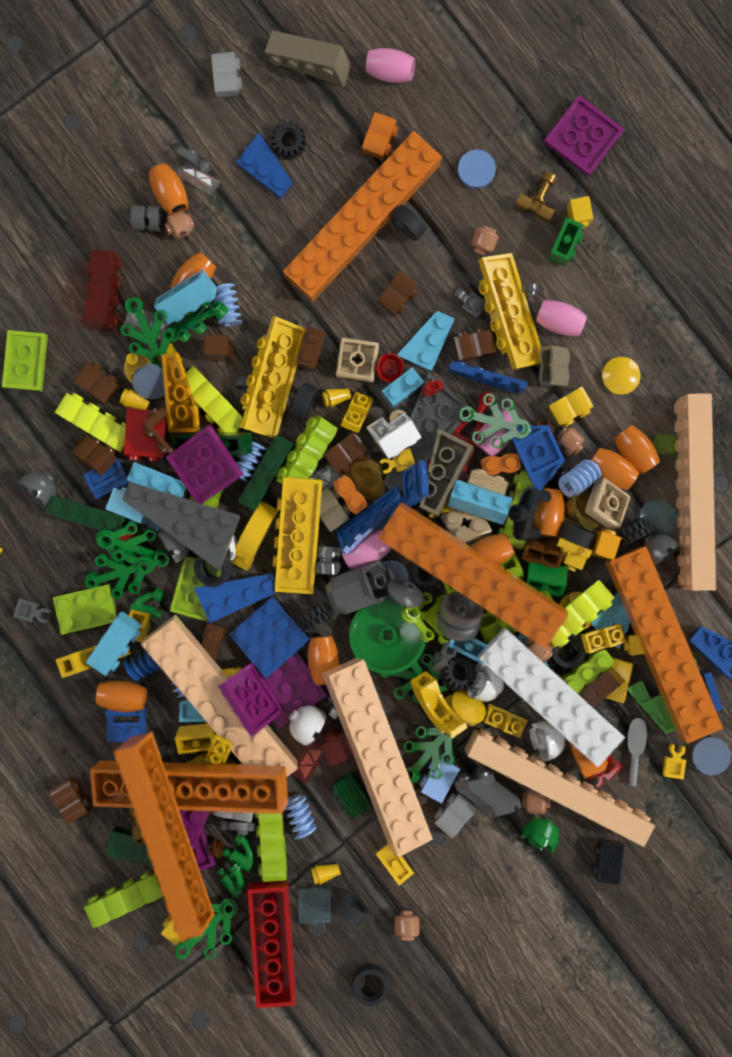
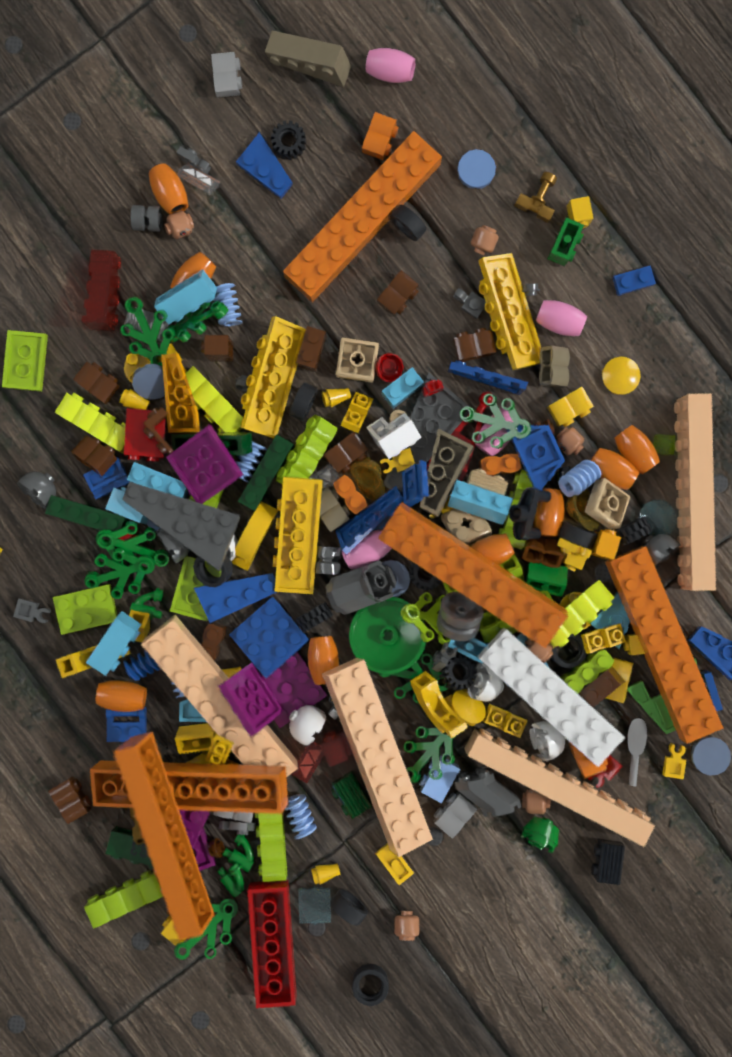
(405, 593): dark grey dish -> none
(427, 343): medium azure wing -> none
(583, 136): magenta plate -> none
(634, 280): none -> blue plate

